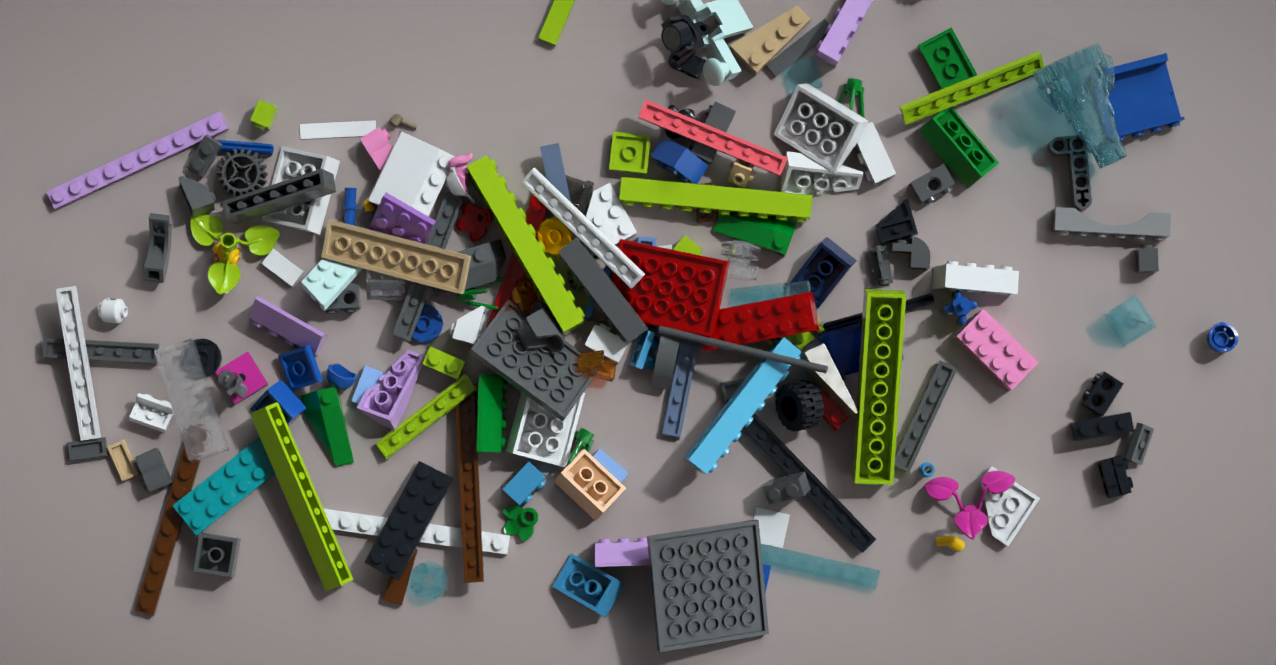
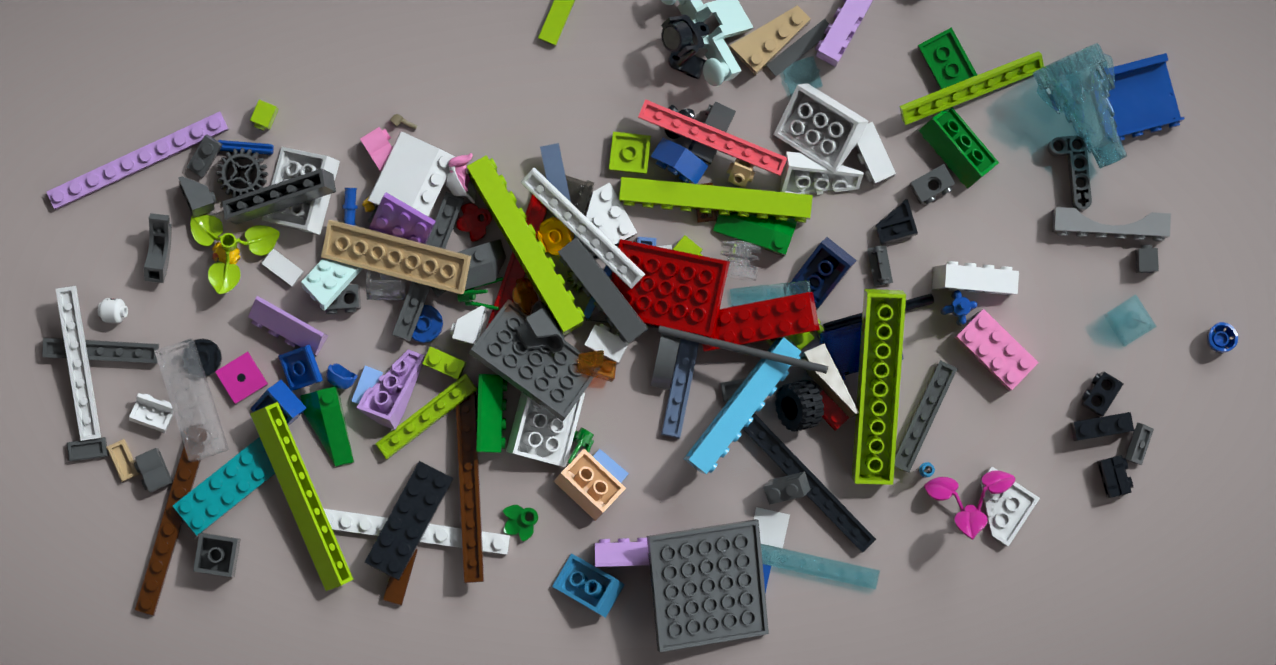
(232, 383): flat silver hips -> none
(336, 129): white sticker -> none
(422, 571): clear light blue plate -> none
(525, 483): dark azure brick -> none
(640, 357): dark azure tile -> none
(853, 89): green plant -> none
(918, 250): dark grey brick -> none
(951, 541): yellow arm -> none

